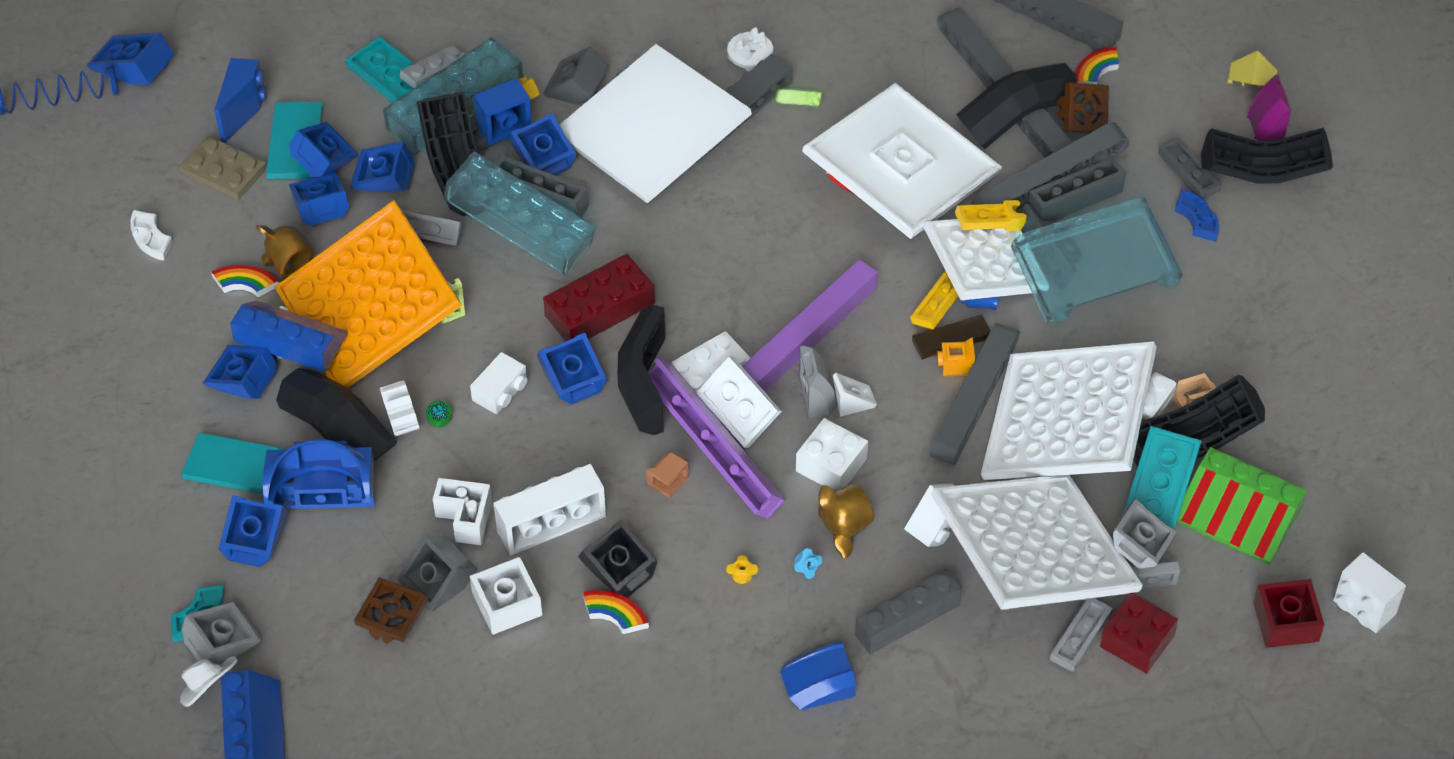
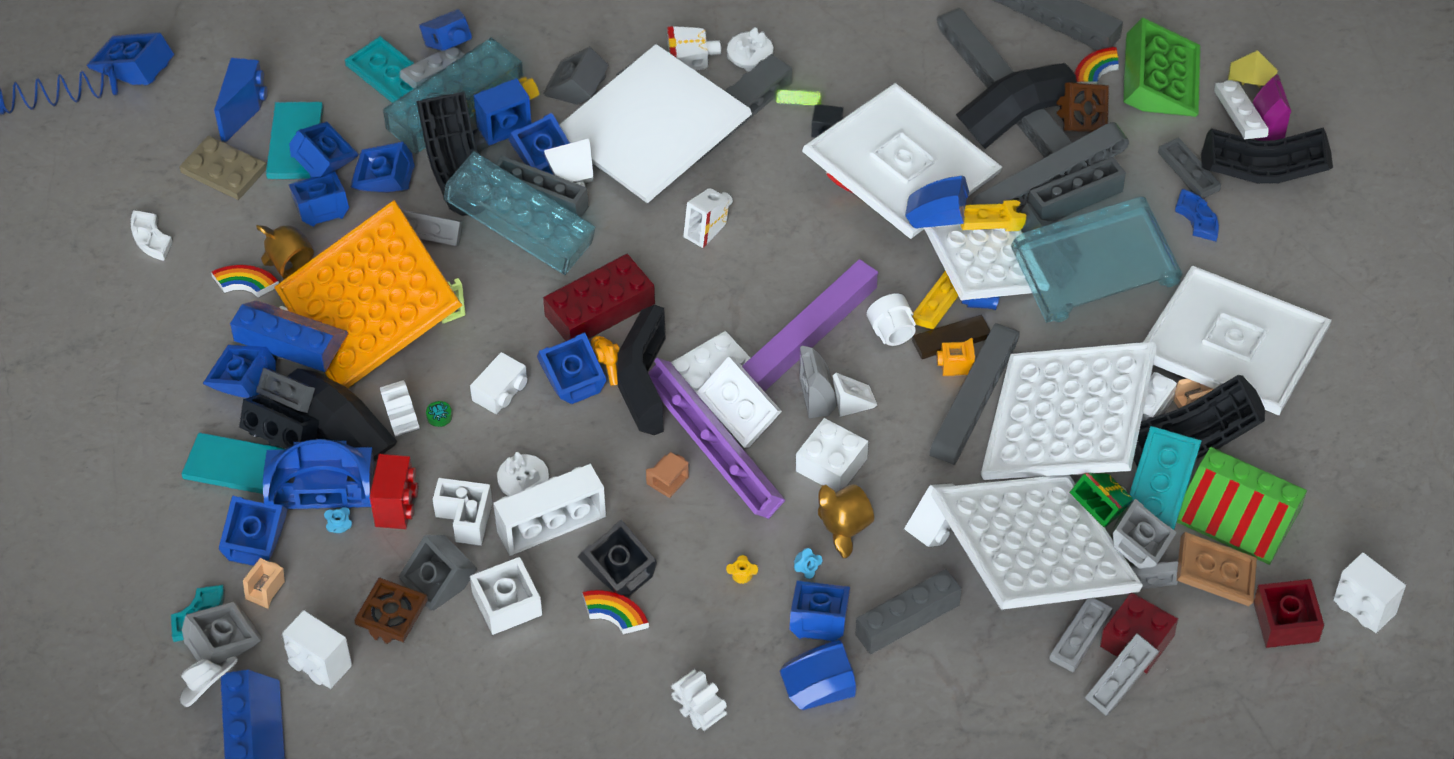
(263, 582): none -> light nougat window
(276, 422): none -> black brick
(285, 390): none -> dark grey plate
(316, 650): none -> white brick
(341, 525): none -> medium azure plate
(393, 491): none -> red brick
(449, 30): none -> blue torso
(517, 468): none -> white plate
(571, 162): none -> white torso
(607, 354): none -> light orange piece
(691, 46): none -> white torso
(699, 700): none -> white gear
(706, 216): none -> white torso
(819, 610): none -> blue slope
(824, 118): none -> black brick
(892, 319): none -> white piece
(938, 203): none -> blue slope
(1104, 498): none -> green torso
(1122, 674): none -> light grey plate
(1161, 70): none -> bright green slope
(1216, 569): none -> medium nougat tile
(1229, 330): none -> white tile
(1241, 110): none -> white plate

